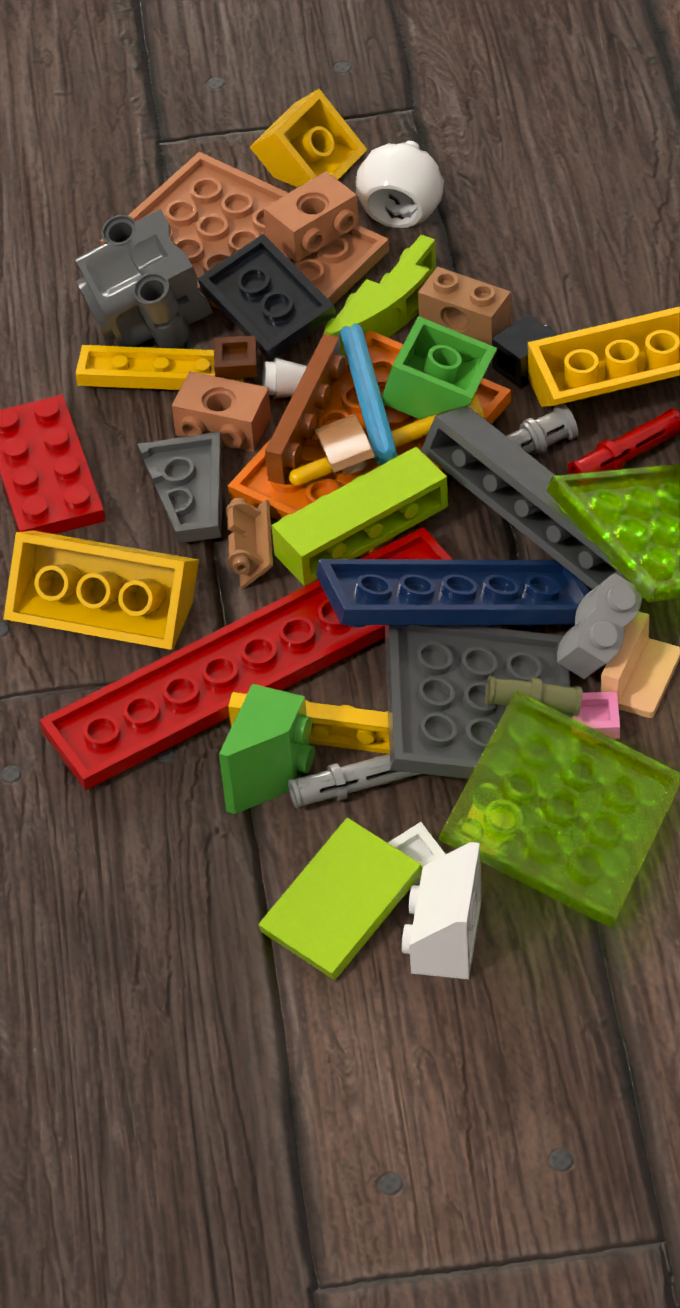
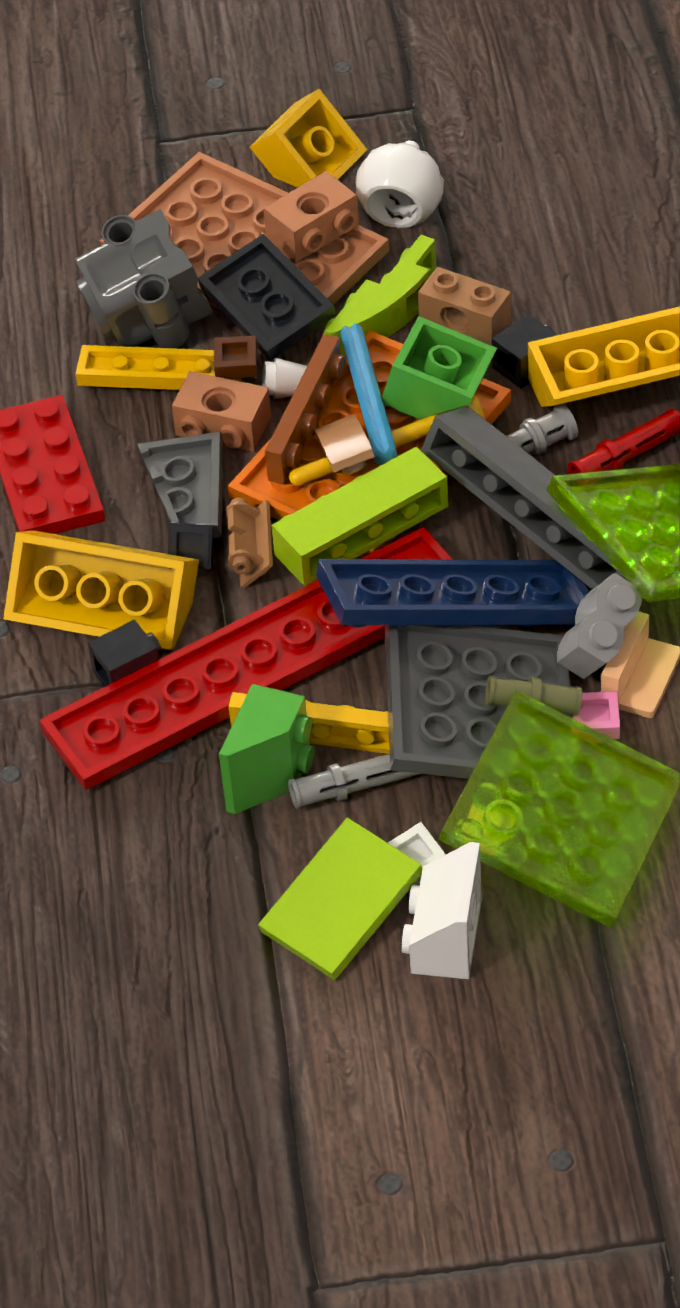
(122, 652): none -> black brick
(192, 541): none -> black tile

